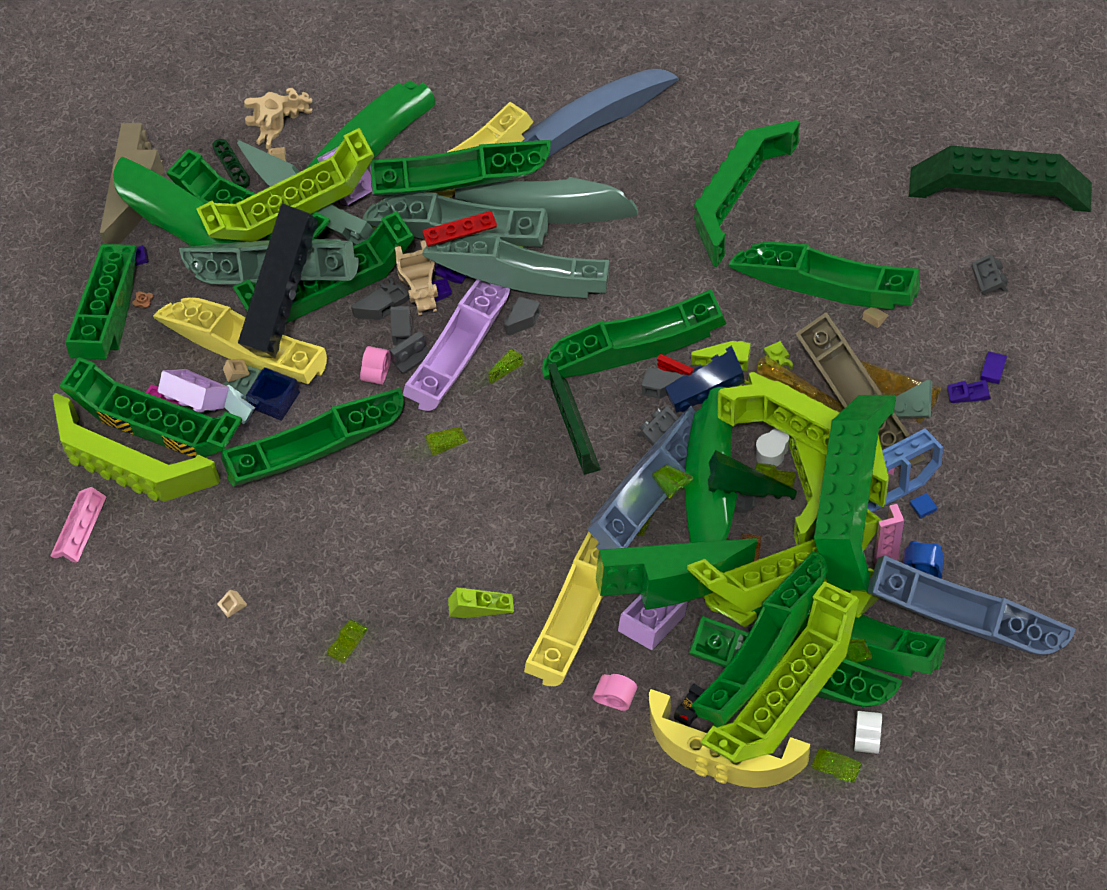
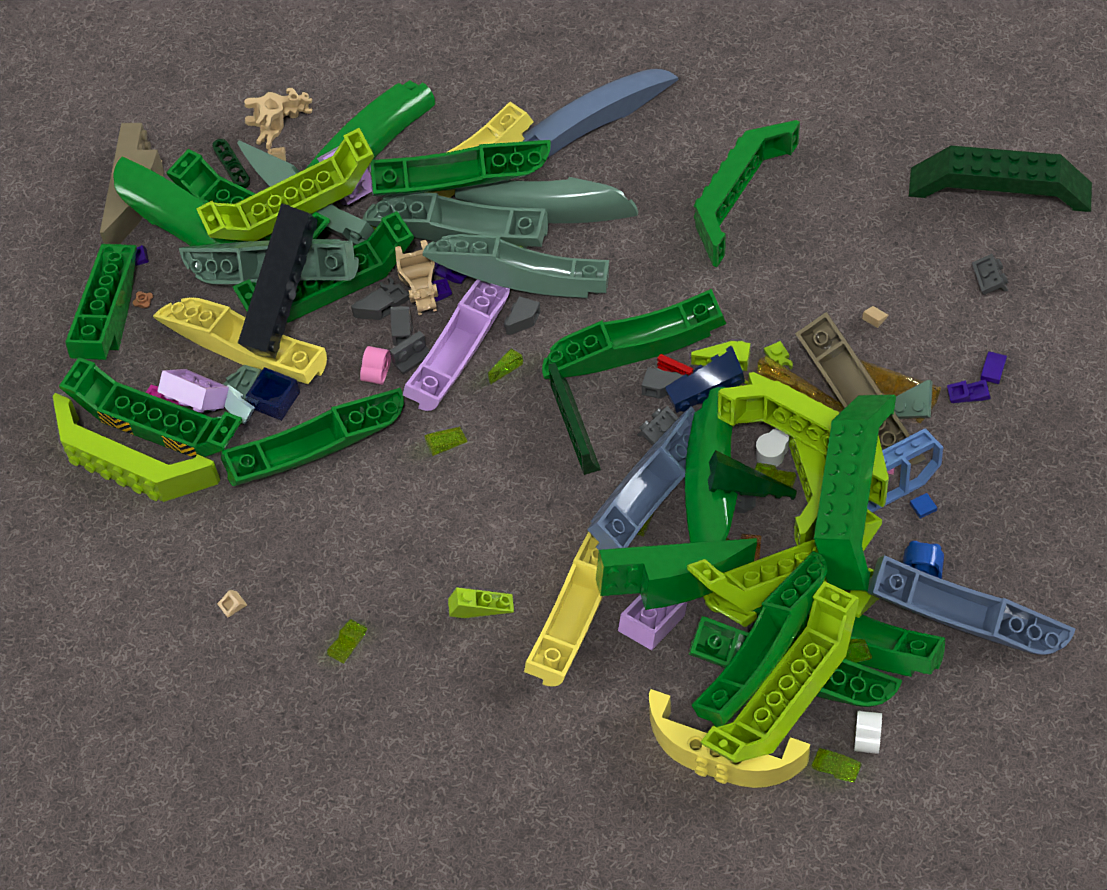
(79, 524): bright pink fence -> none
(235, 370): tan slope -> none
(459, 228): red bracket -> none
(615, 691): bright pink piece -> none
(671, 480): clear neon green slope -> none
(685, 713): black leg -> none
(828, 276): green slope -> none
(890, 536): bright pink fence -> none

